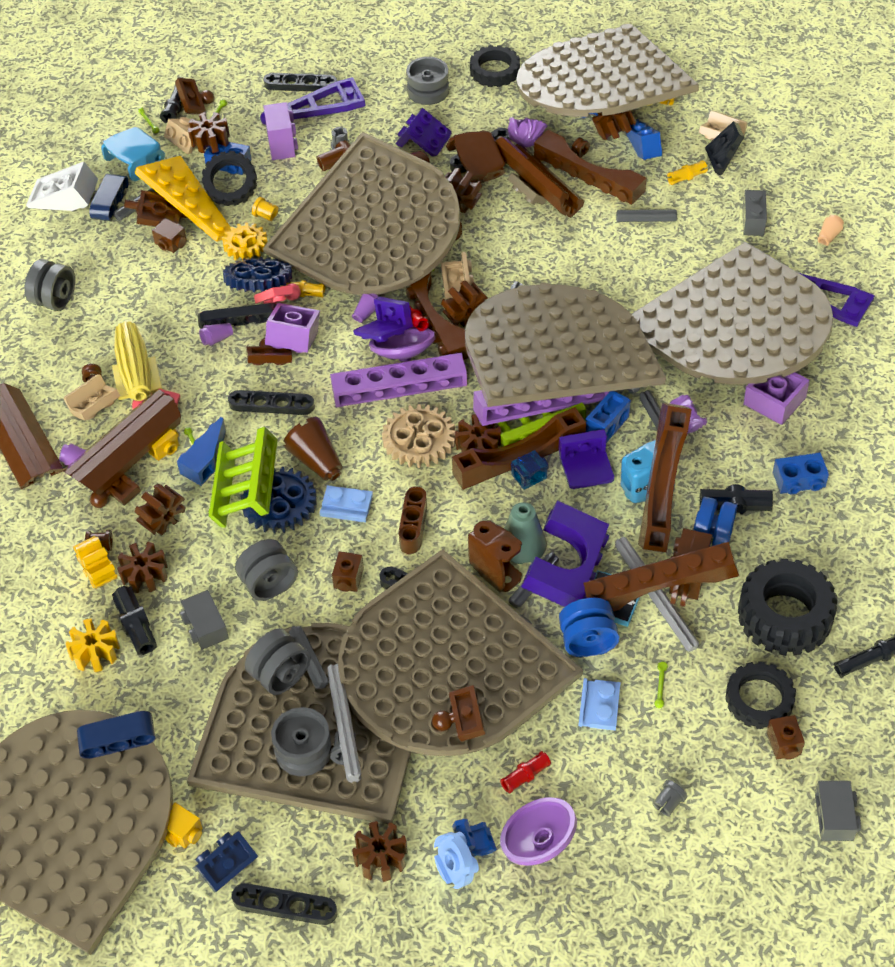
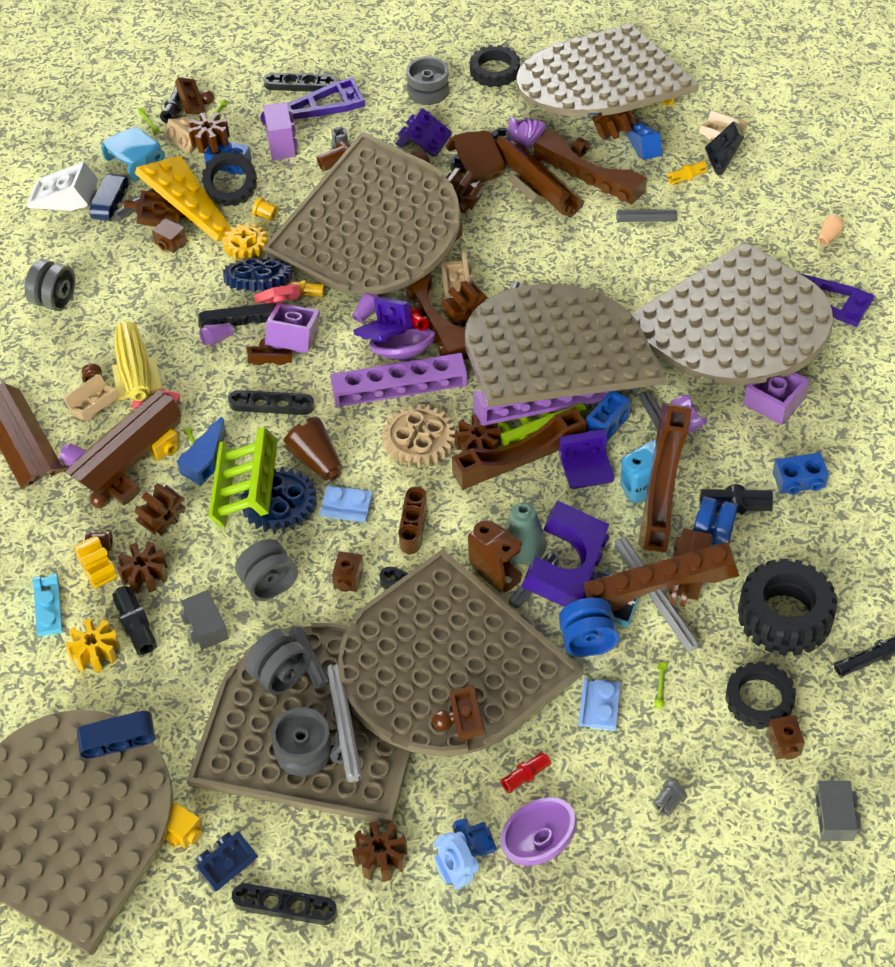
(47, 605): none -> medium azure plate
(529, 469): clear blue brick -> none
(754, 212): dark grey brick -> none

